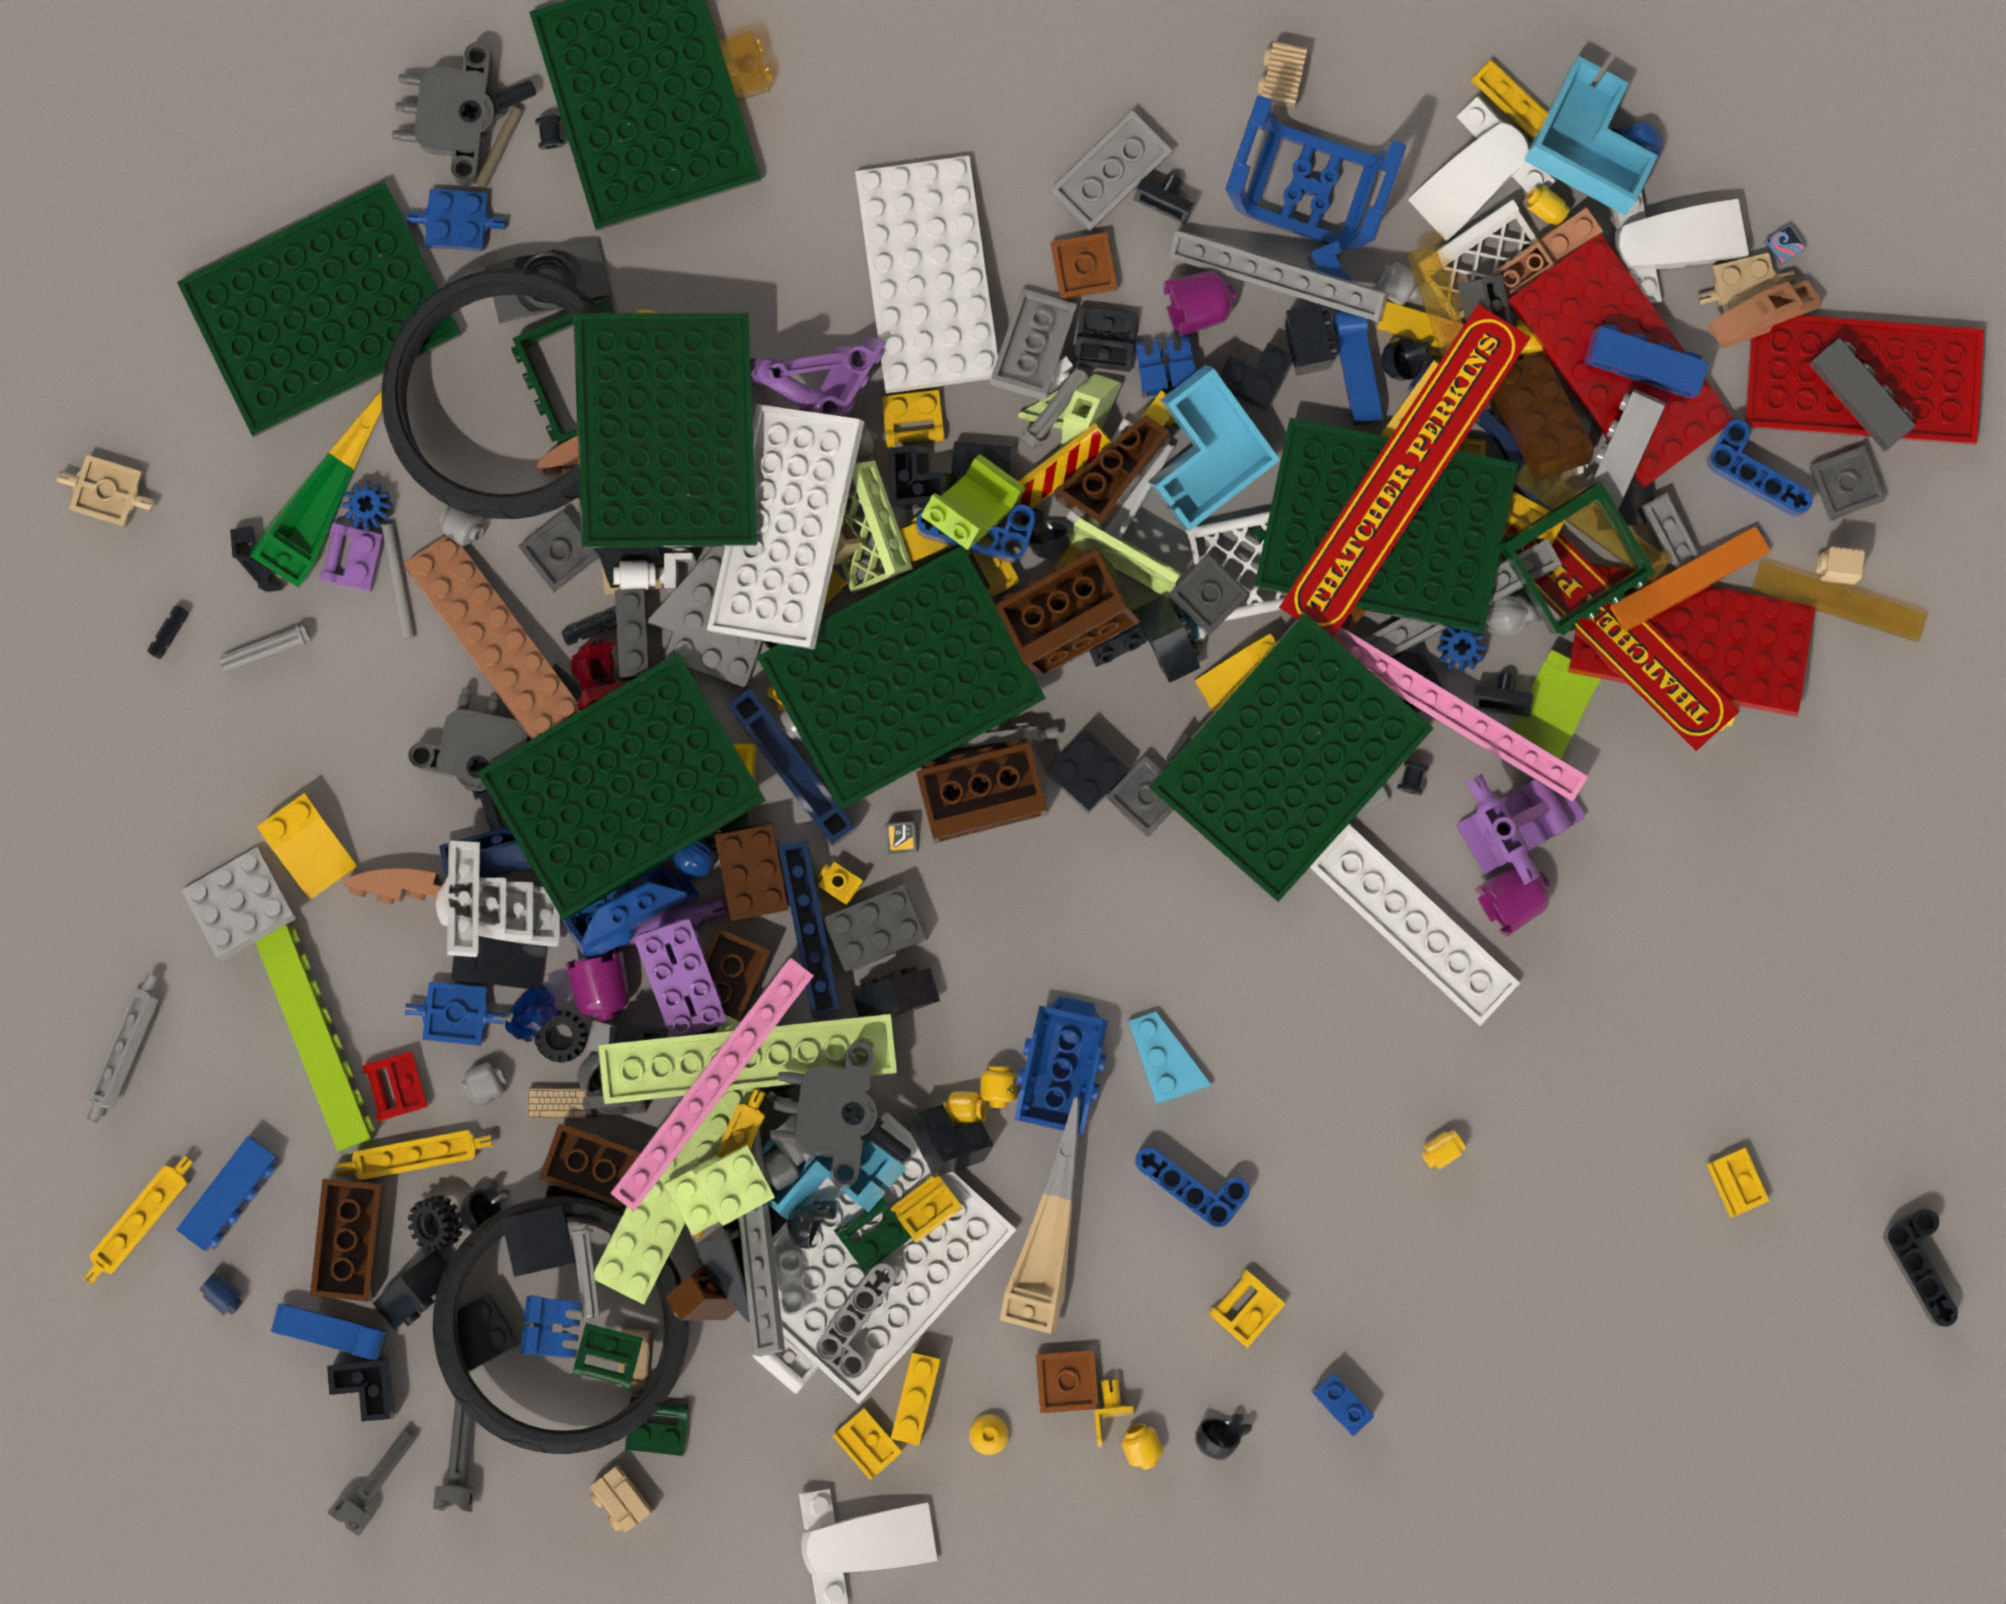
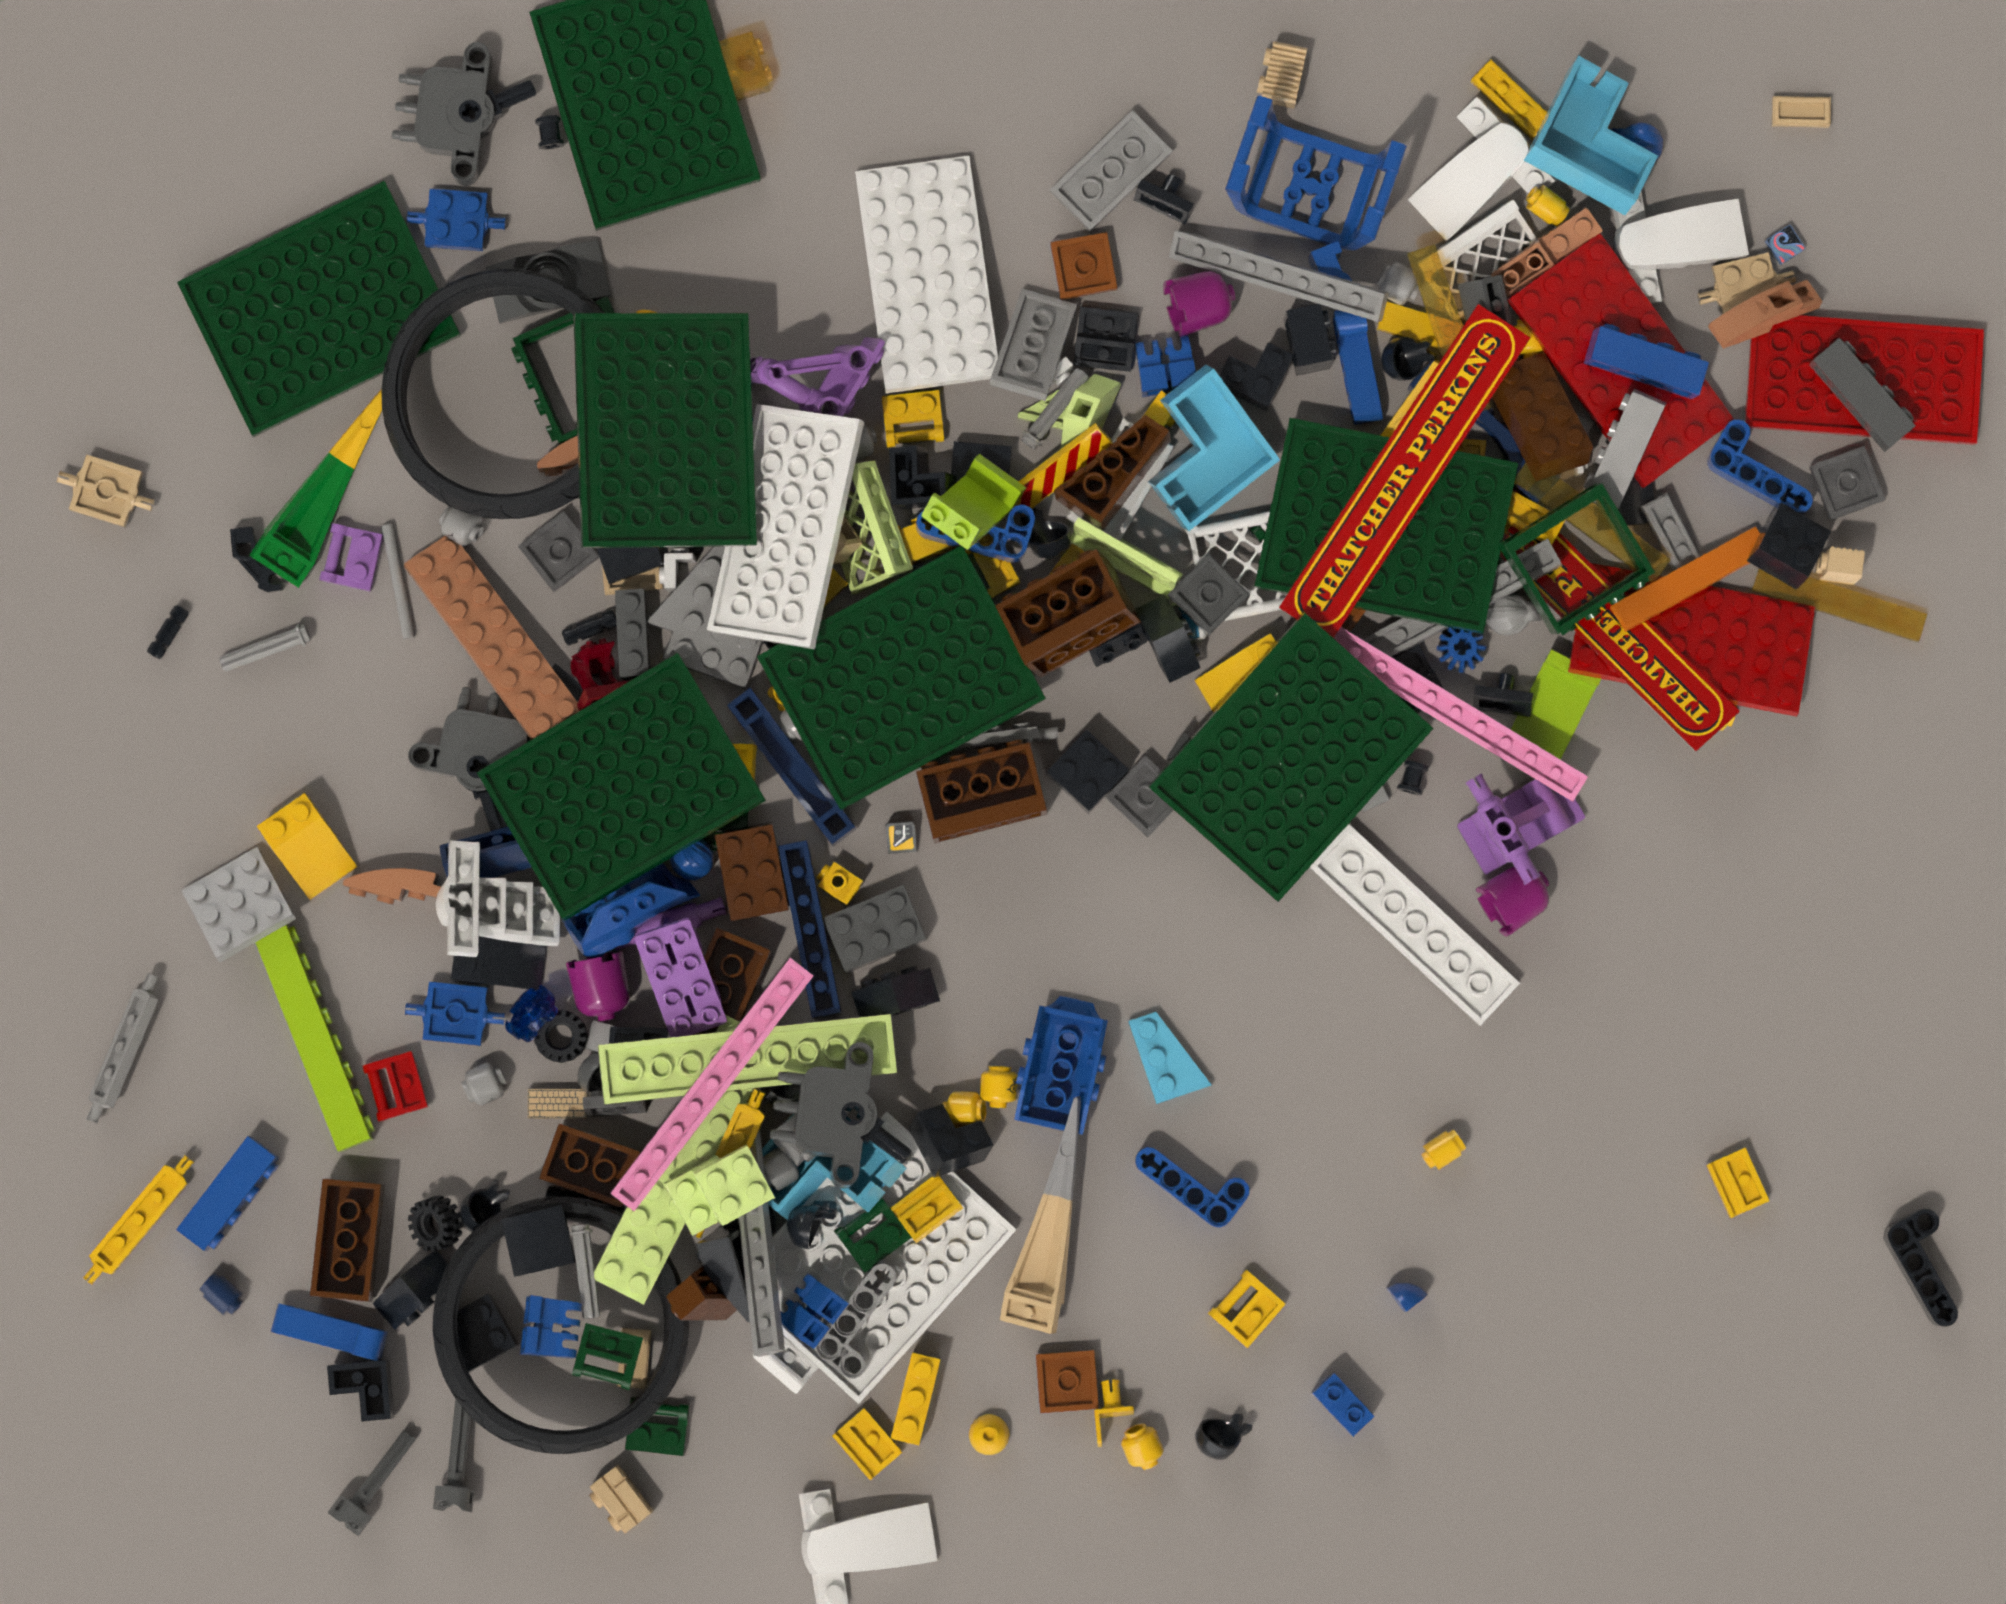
(377, 501): blue gear -> none
(414, 1155): yellow plate -> none
(498, 147): dark tan bar -> none
(634, 575): white brick -> none
(820, 1304): none -> blue legs
(1406, 1295): none -> blue brick
(1788, 546): none -> black brick
(1801, 111): none -> tan tile

